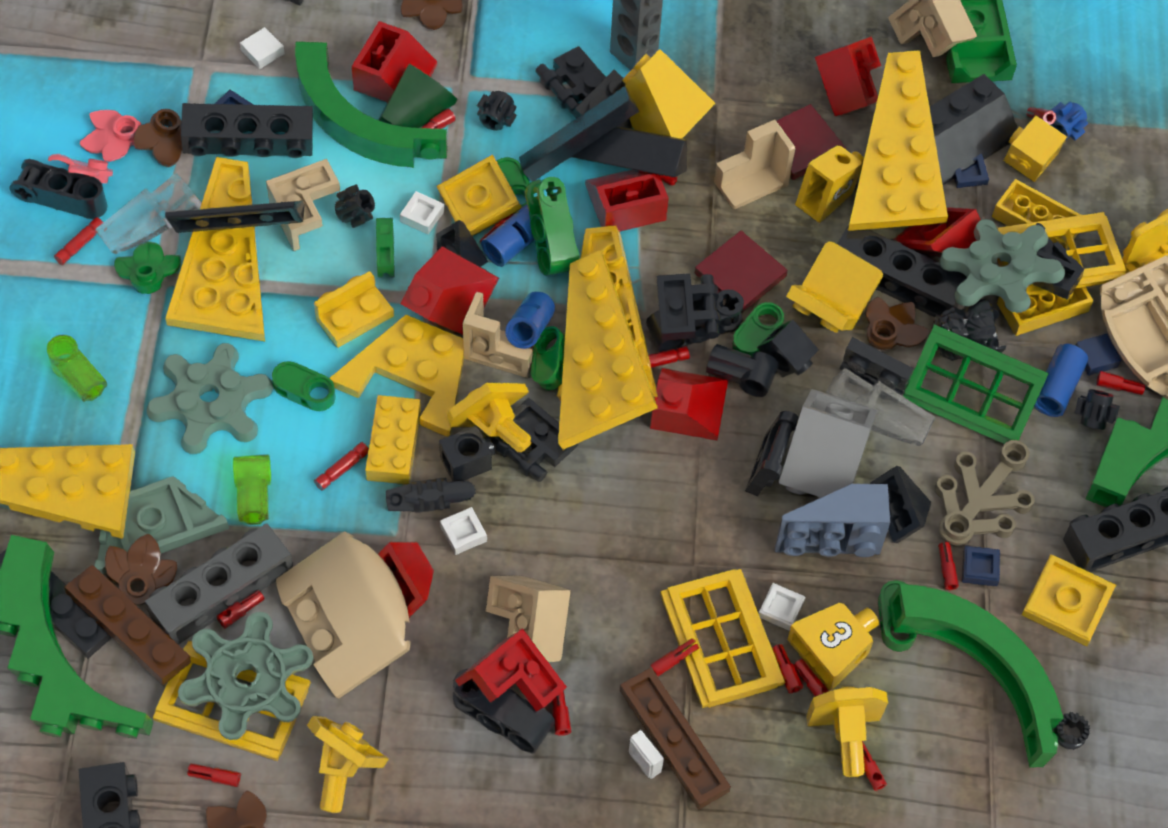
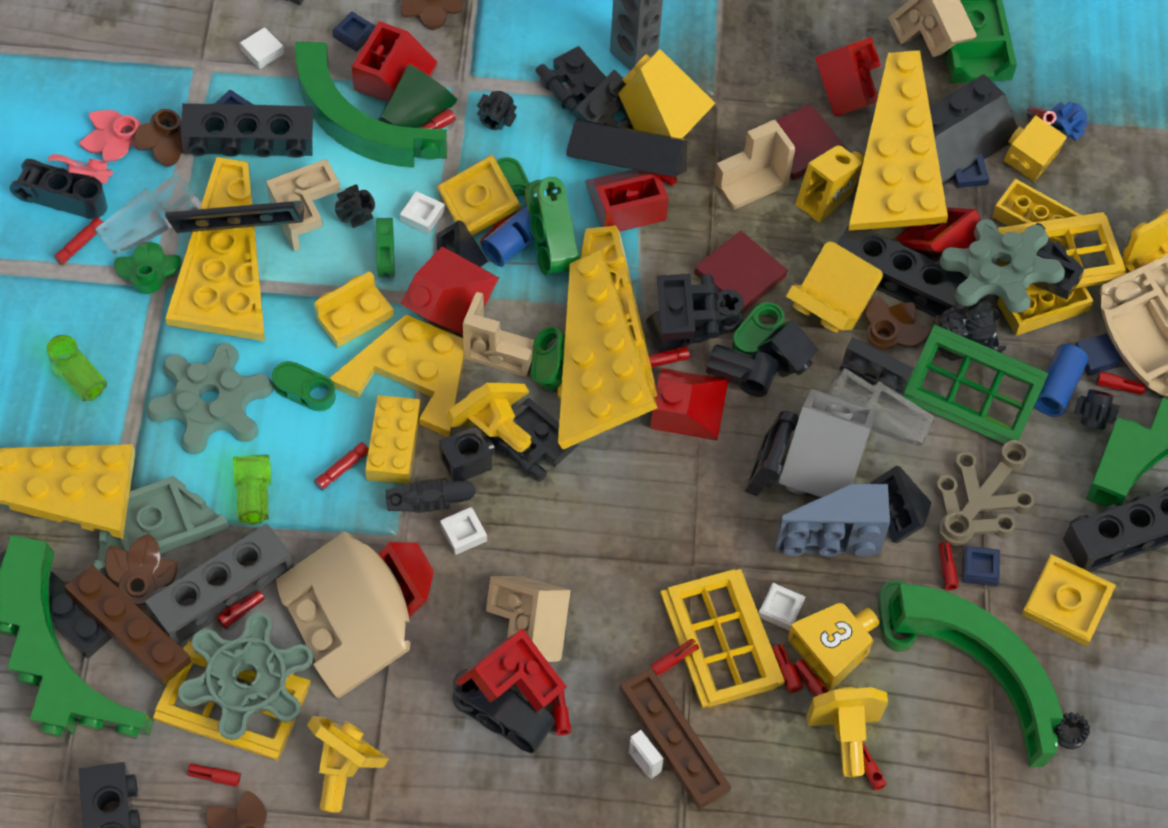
(353, 31): none -> dark blue tile
(530, 320): blue pin -> none
(578, 134): black slope -> none

